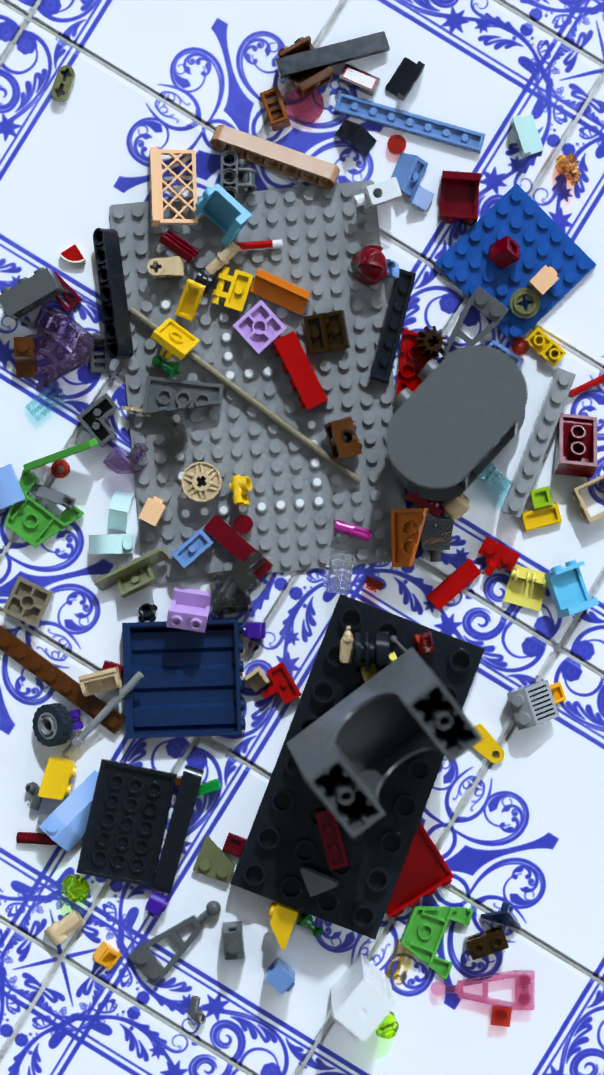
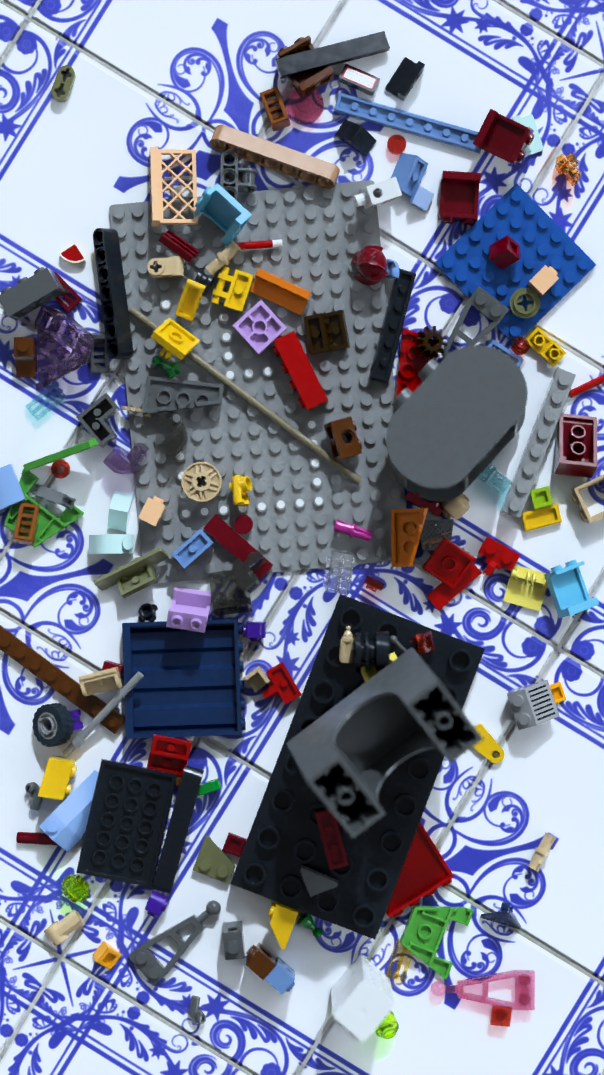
(28, 601): dark tan piece -> none
(32, 532): none -> dark orange slope
(169, 754): none -> red slope
(260, 960): none -> reddish brown brick
(449, 563): none -> red tile
(486, 942): dark brown brick -> none
(504, 137): none -> dark red panel
(541, 852): none -> tan pin

